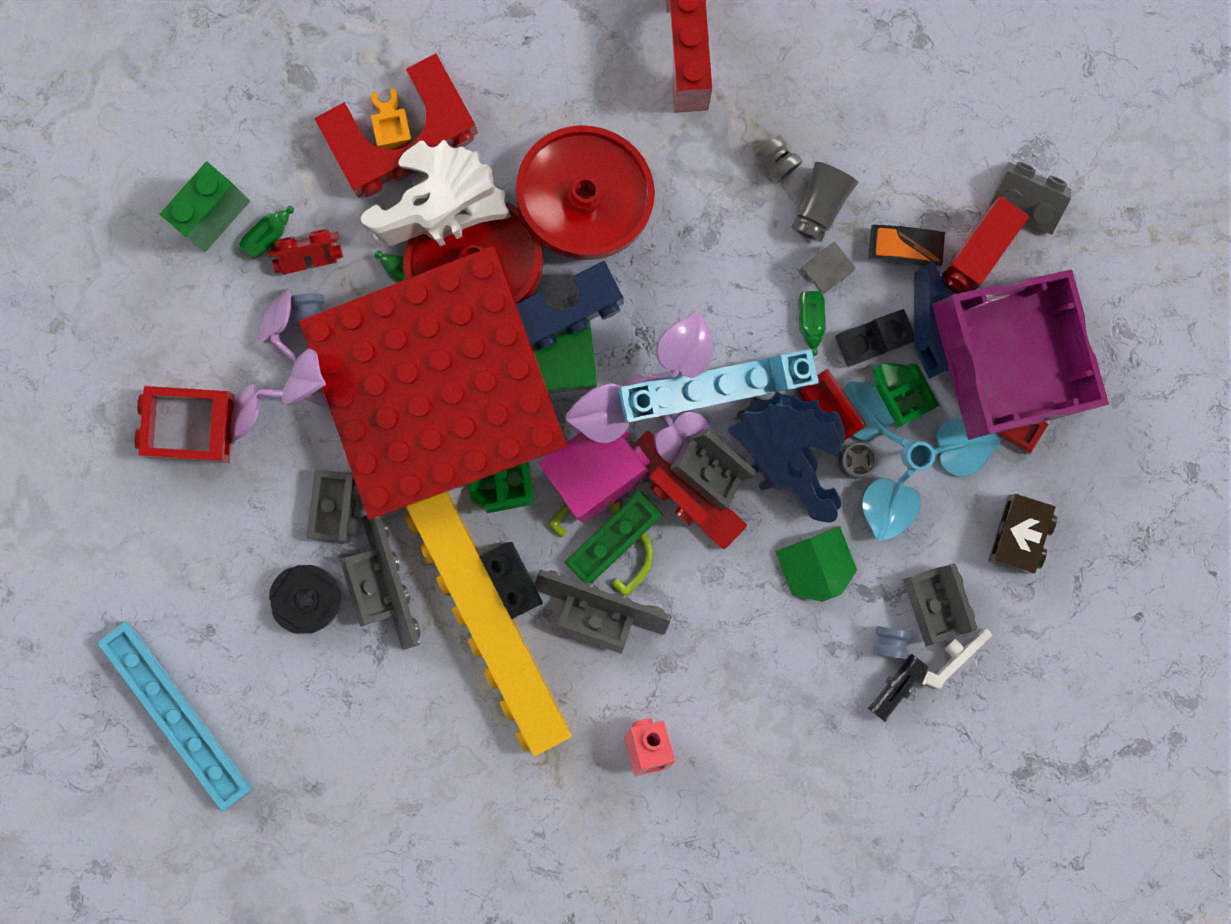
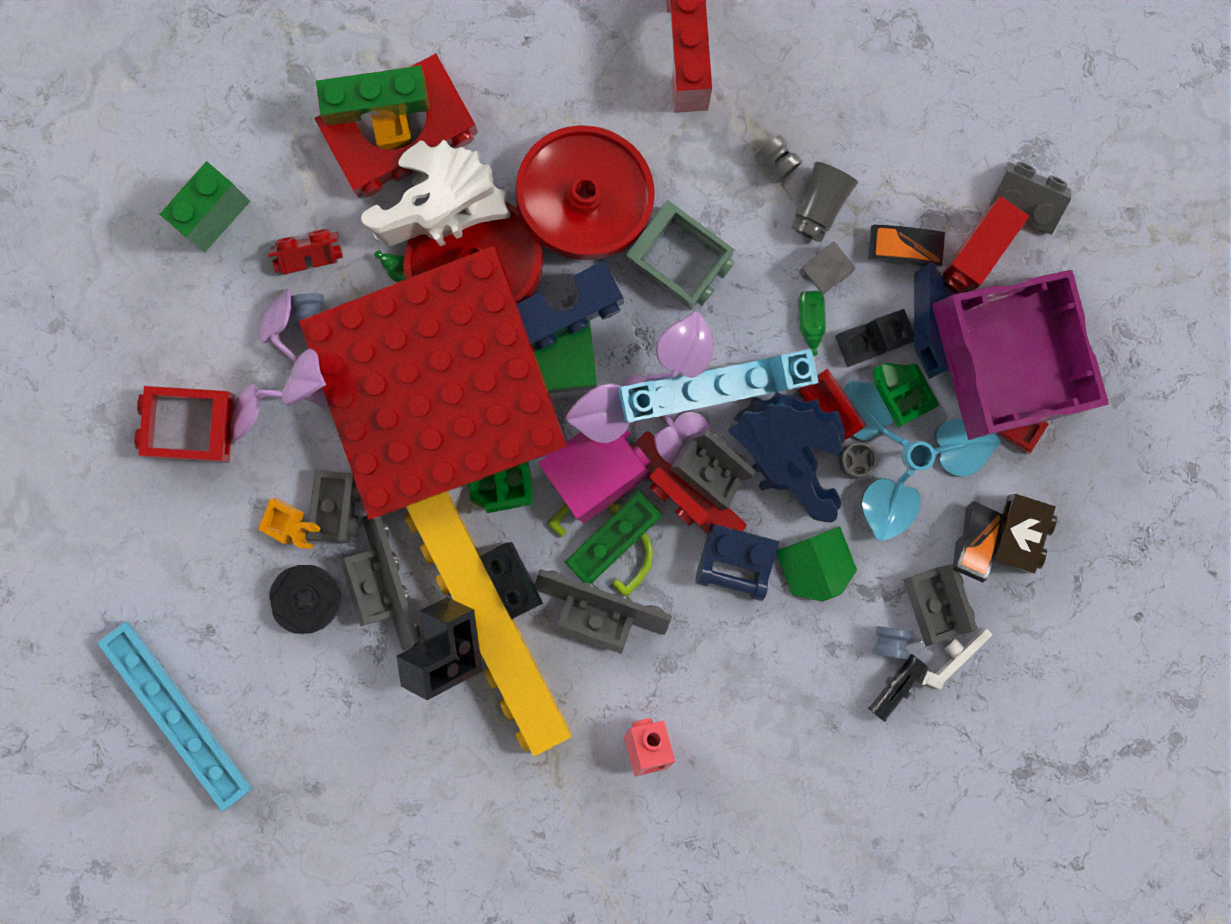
(265, 233): green piece -> none
(285, 525): none -> light orange plate
(389, 90): none -> green arch
(448, 650): none -> black brick
(668, 214): none -> sand green window
(740, 550): none -> dark blue plate
(979, 542): none -> slope

